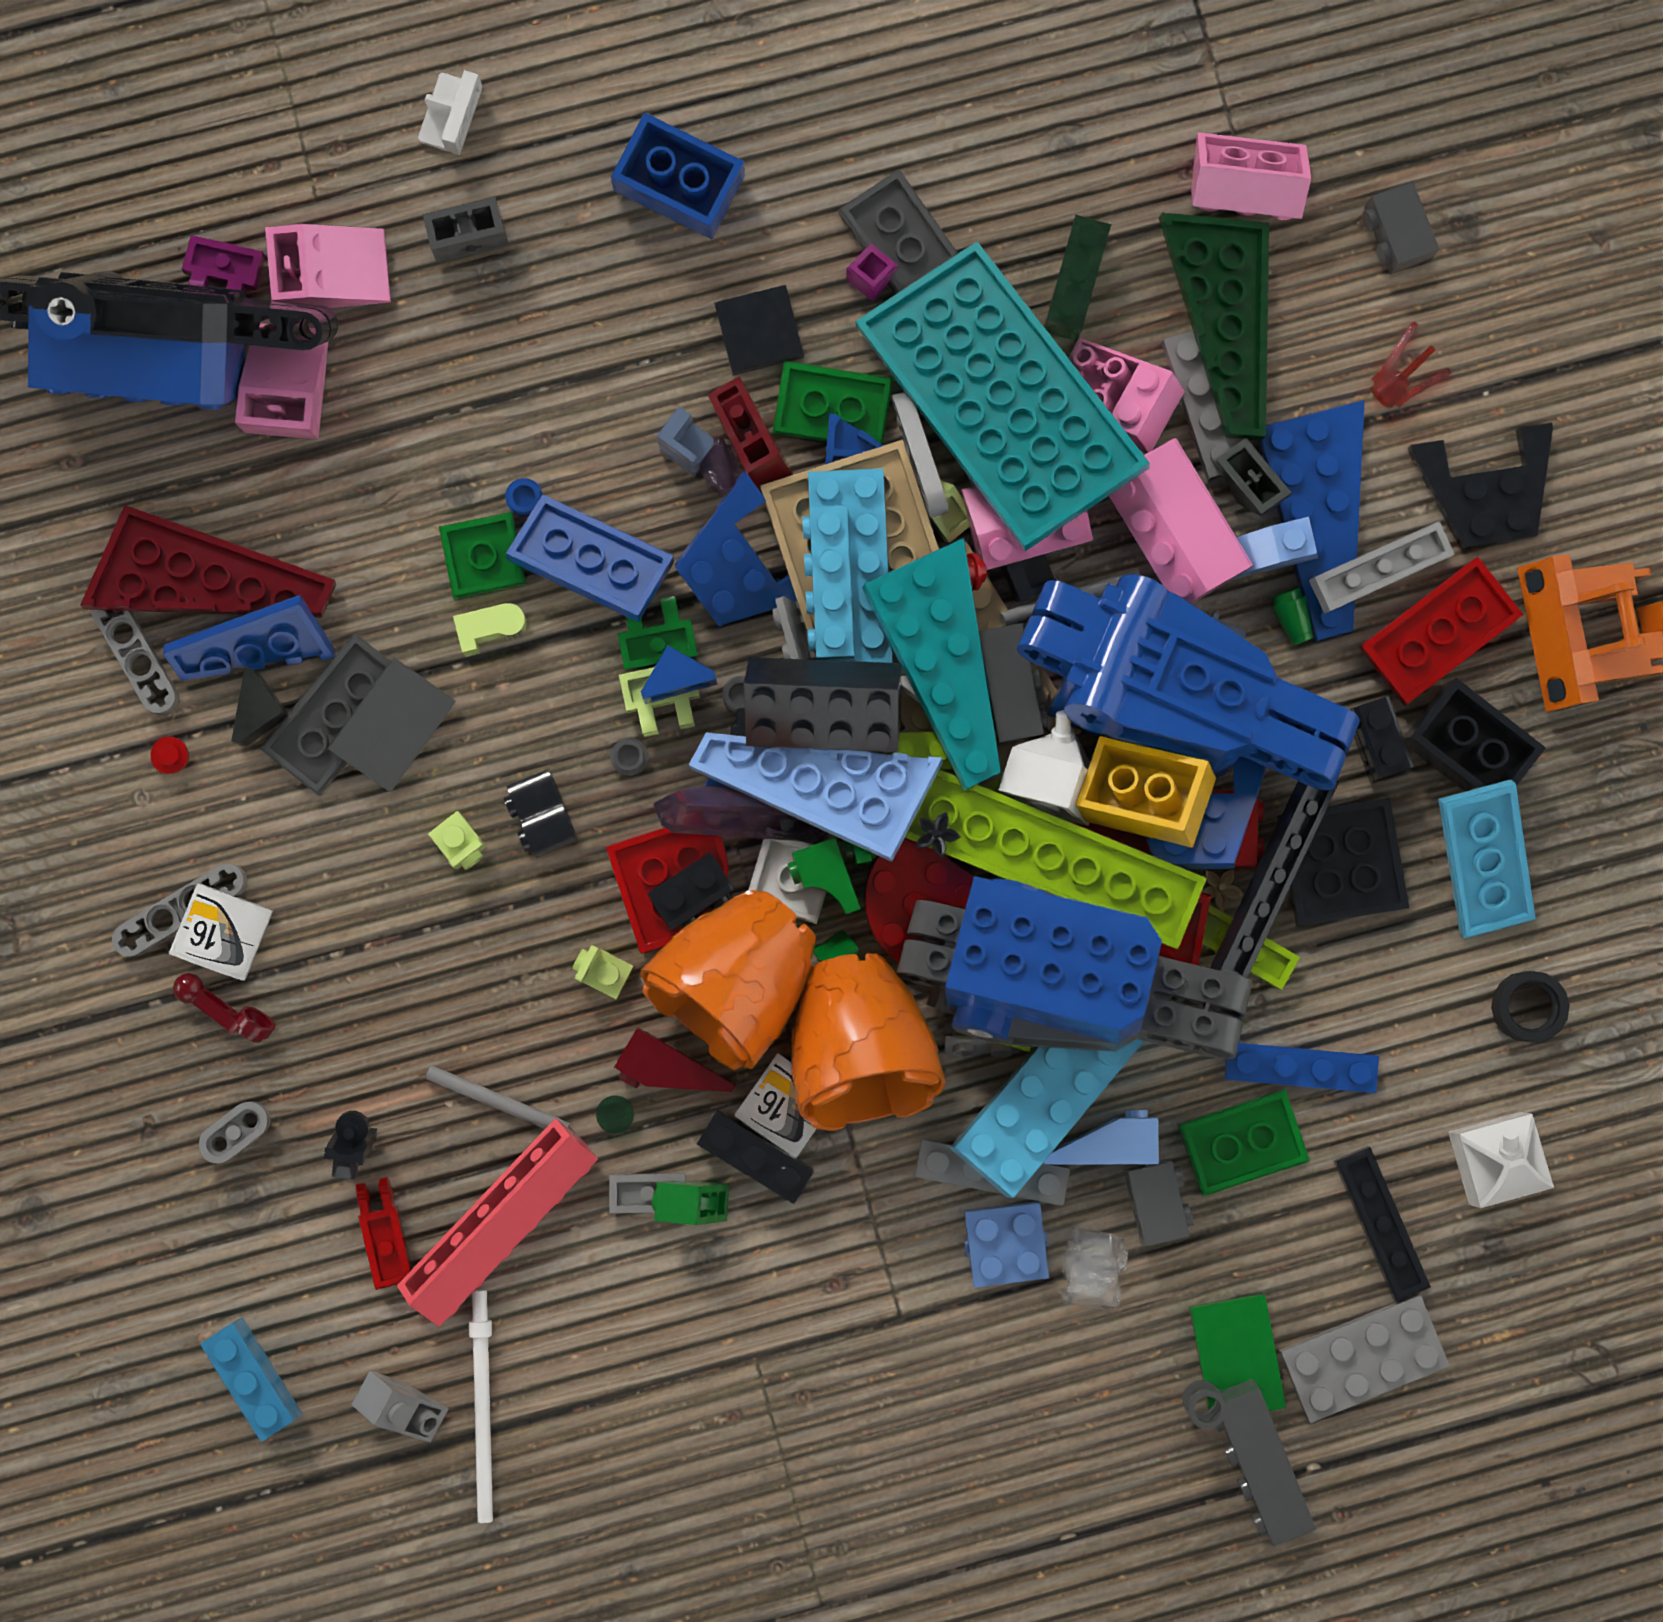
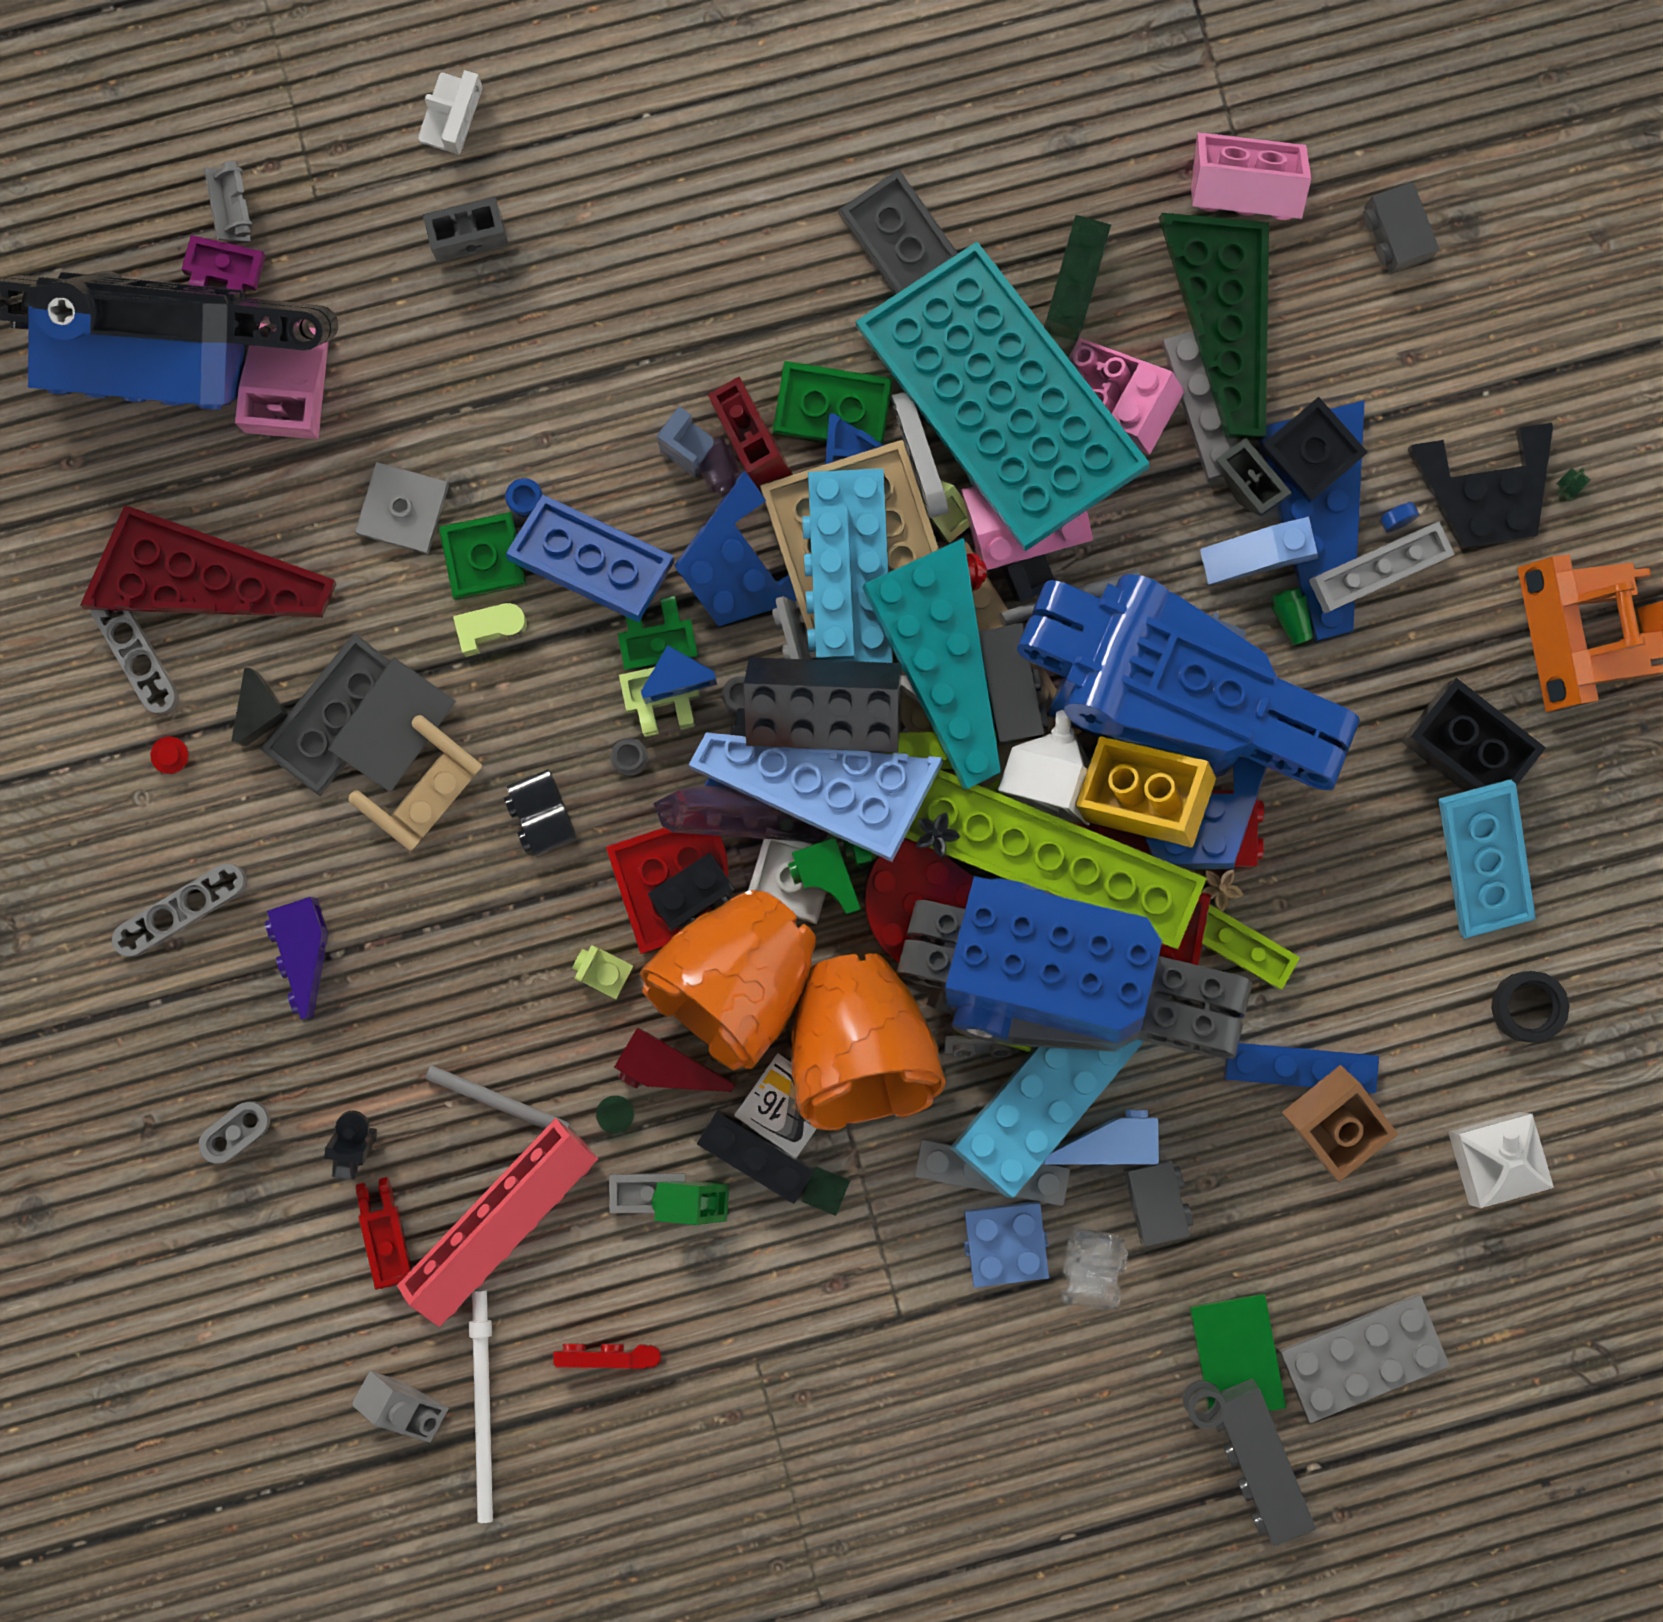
(220, 932): slope -> none
(227, 204): none -> light grey hinge
(248, 1022): dark red piece -> none
(251, 1379): dark azure brick -> none
(268, 635): blue wing -> none
(302, 946): none -> dark purple slope
(328, 265): bright pink slope -> none
(402, 508): none -> light grey plate
(429, 796): none -> tan plate
(458, 841): yellowish green bracket -> none
(609, 1357): none -> red hinge
(678, 175): blue brick -> none
(759, 330): black tile -> none
(825, 1190): none -> clear green plate
(835, 946): green slope -> none
(871, 271): magenta slope -> none
(1180, 526): bright pink slope -> none
(1243, 1142): green tile -> none
(1272, 879): black plate -> none
(1314, 449): none -> black plate
(1340, 1123): none -> medium nougat brick
(1350, 866): black plate -> none
(1380, 739): black brick -> none
(1382, 1223): black tile -> none
(1391, 387): clear red plant -> none
(1399, 517): none -> blue tile
(1441, 631): red plate -> none
(1572, 483): none -> clear green plate

